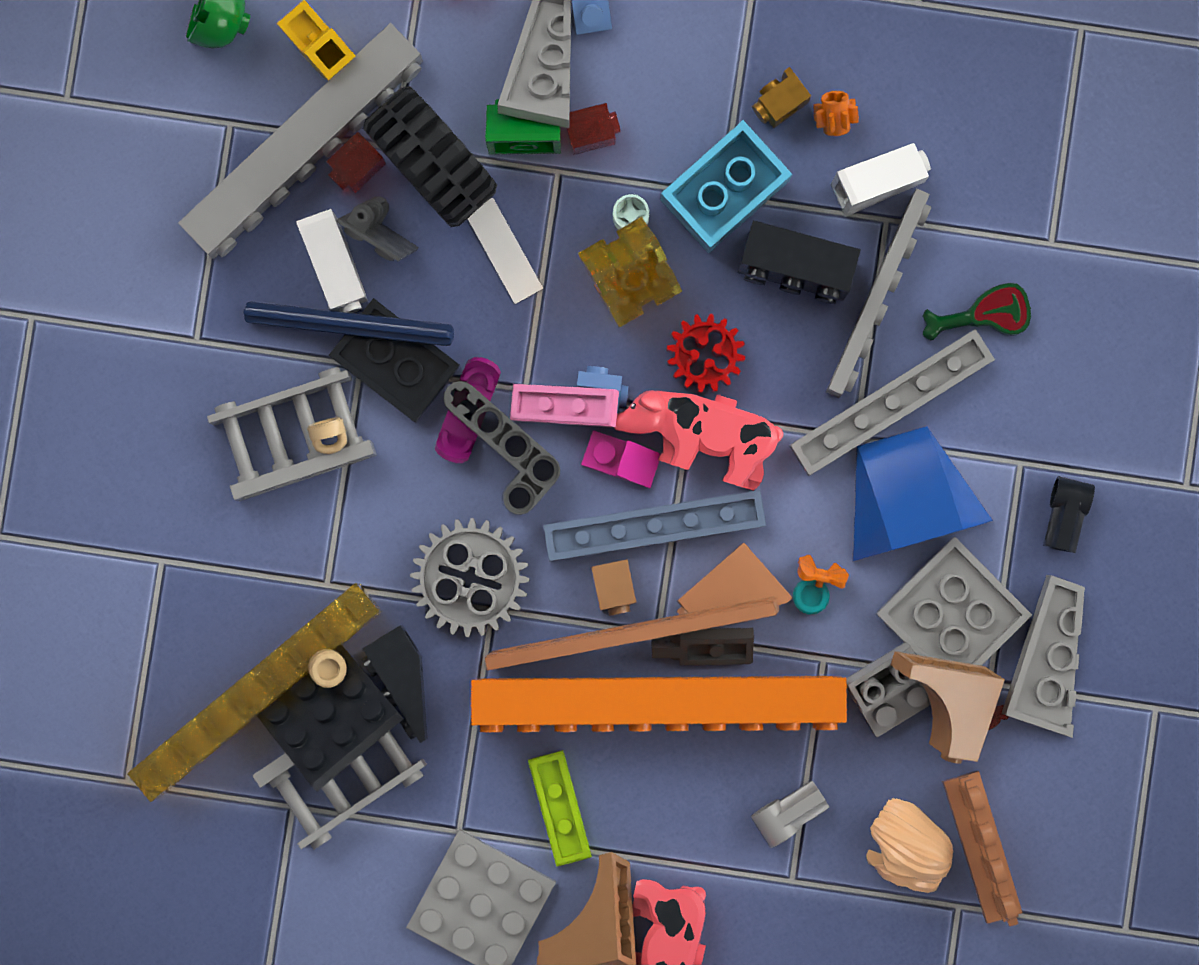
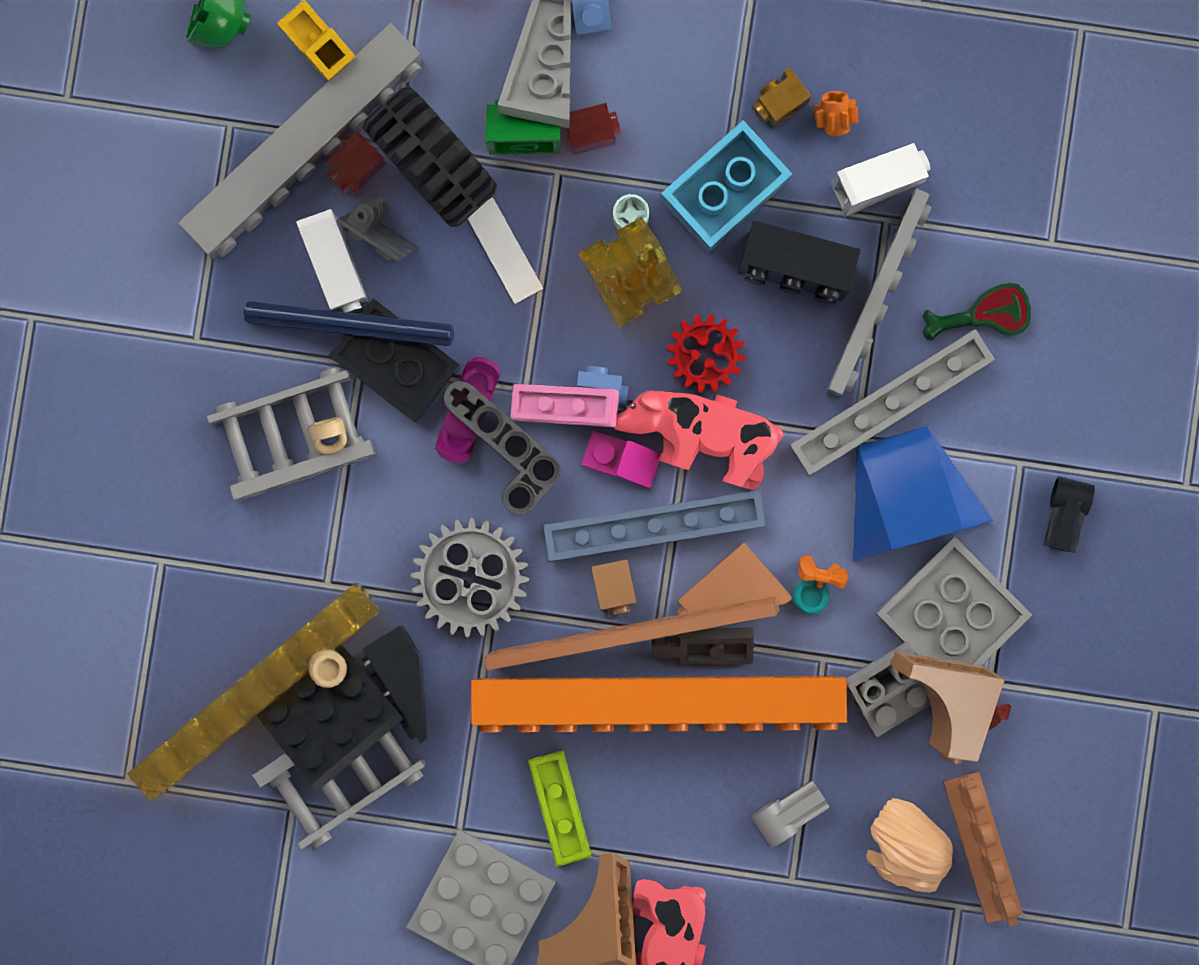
(1046, 669): light grey wing -> none

